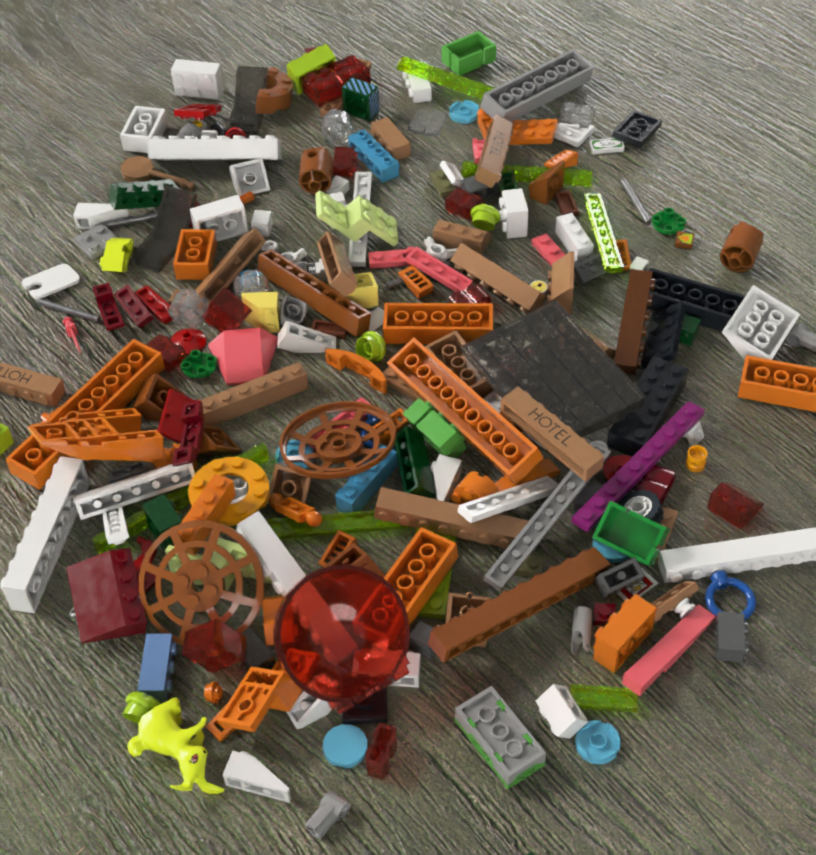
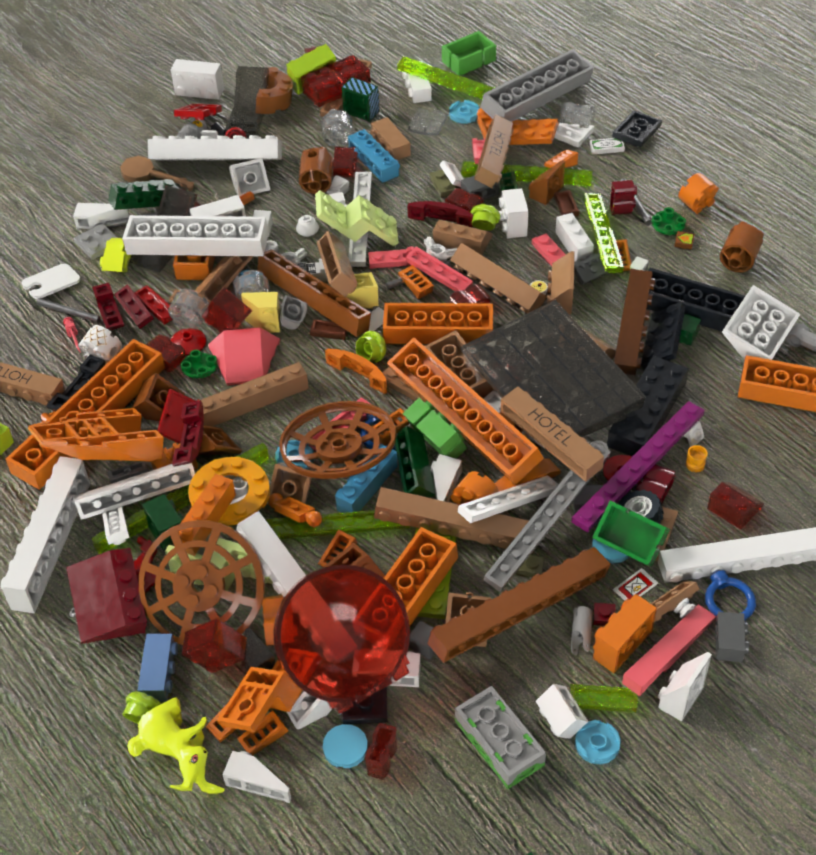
(88, 370): none -> black slope
(100, 344): none -> white brick
(141, 126): white brick -> none
(196, 235): none -> white brick
(213, 692): orange plate -> none
(274, 734): none -> orange slope
(304, 339): white slope -> none
(307, 226): none -> white cone
(331, 808): light grey piece -> none
(439, 210): none -> dark red slope
(619, 578): dark grey brick -> none
(622, 197): none -> dark red brick
(684, 687): none -> white slope
(698, 193): none -> orange brick

